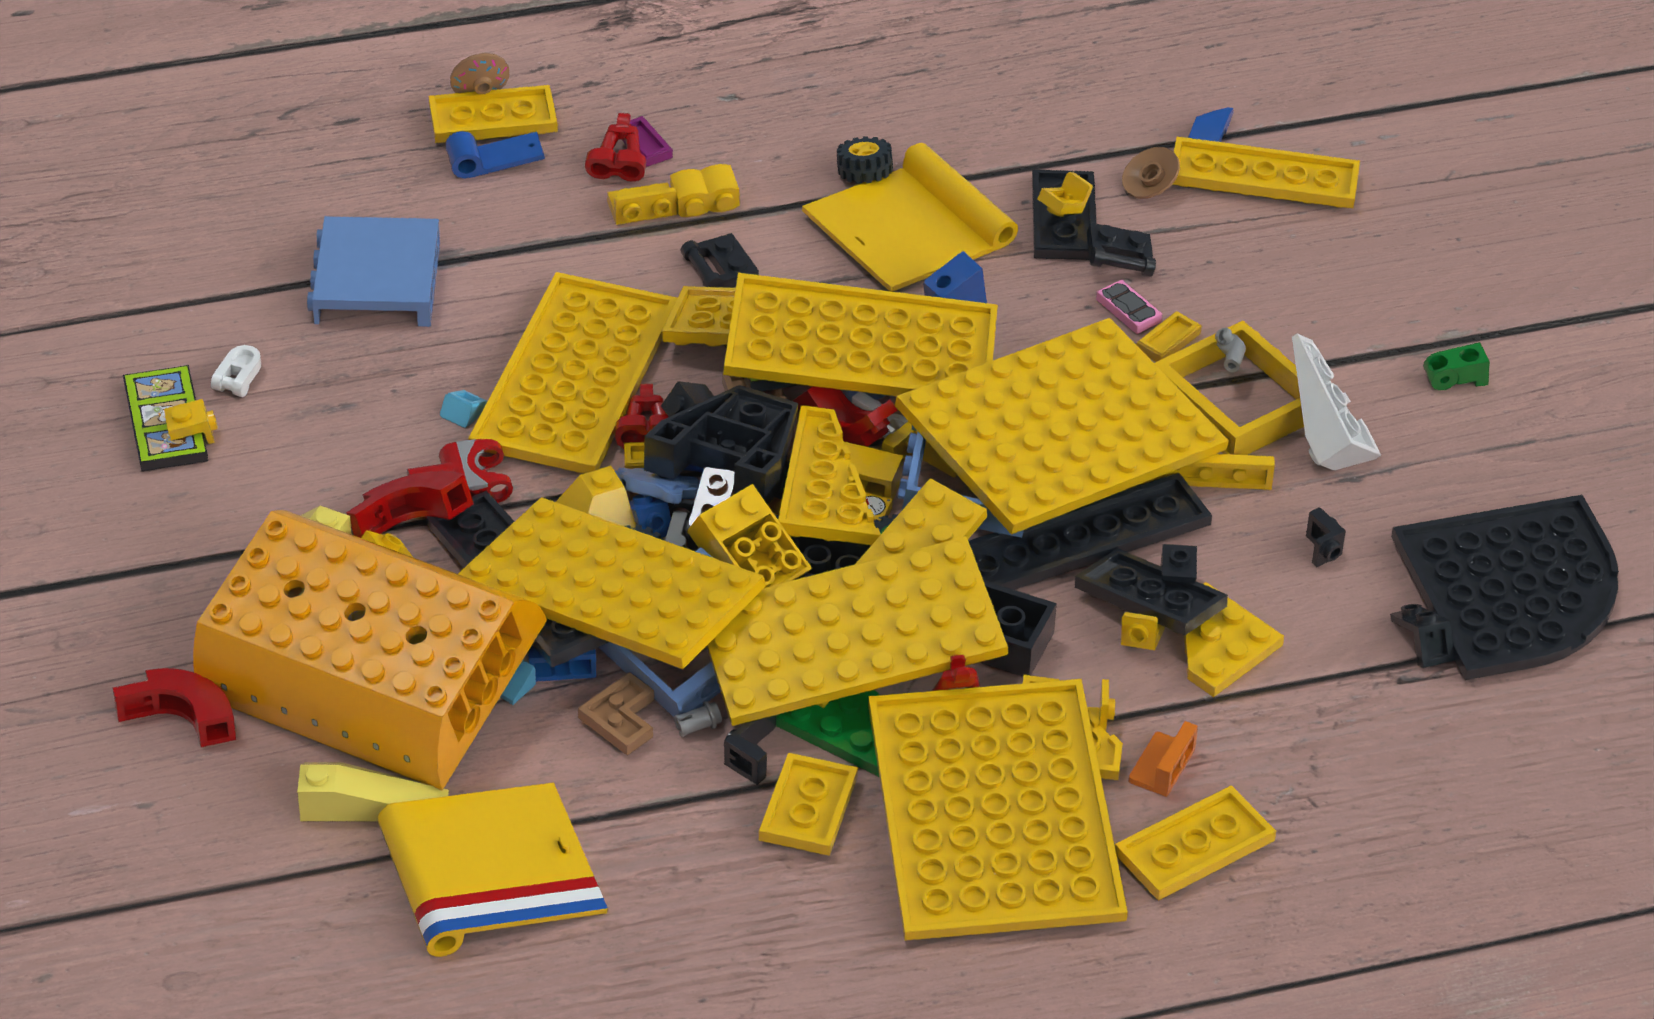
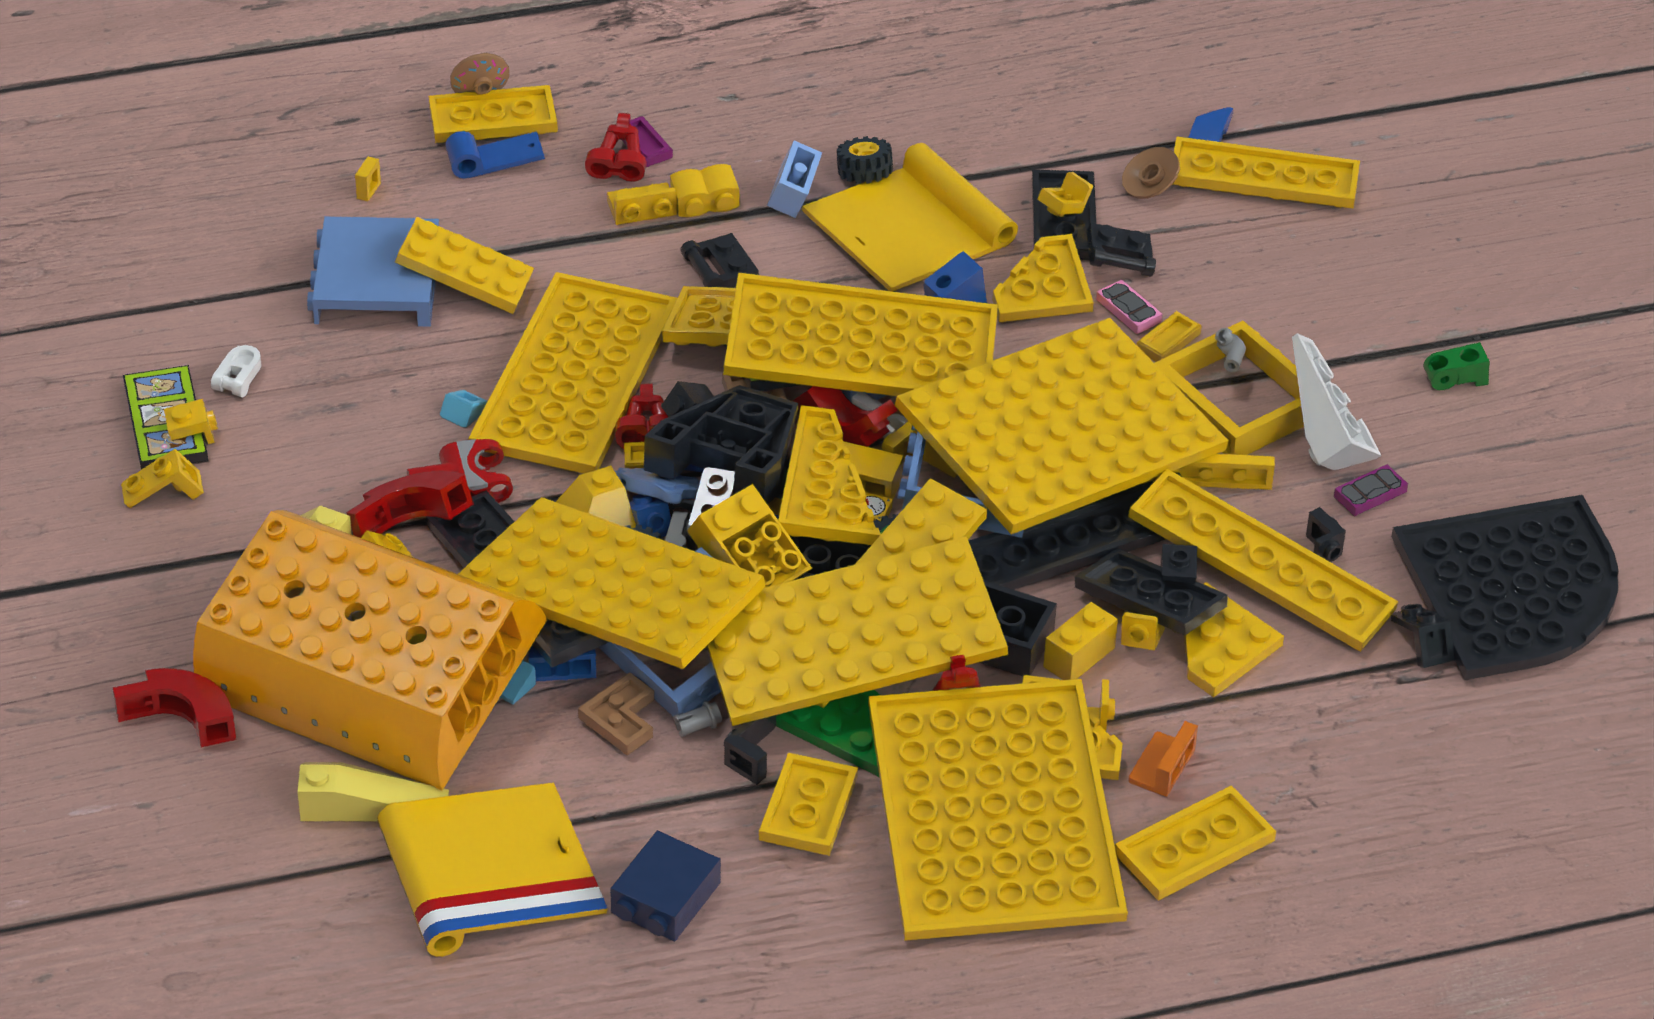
(166, 469): none -> yellow bracket
(367, 178): none -> yellow tile
(464, 265): none -> yellow plate
(665, 885): none -> dark blue brick
(794, 179): none -> light blue brick
(1045, 283): none -> yellow plate
(1080, 642): none -> yellow brick
(1264, 559): none -> yellow plate
(1370, 490): none -> tile

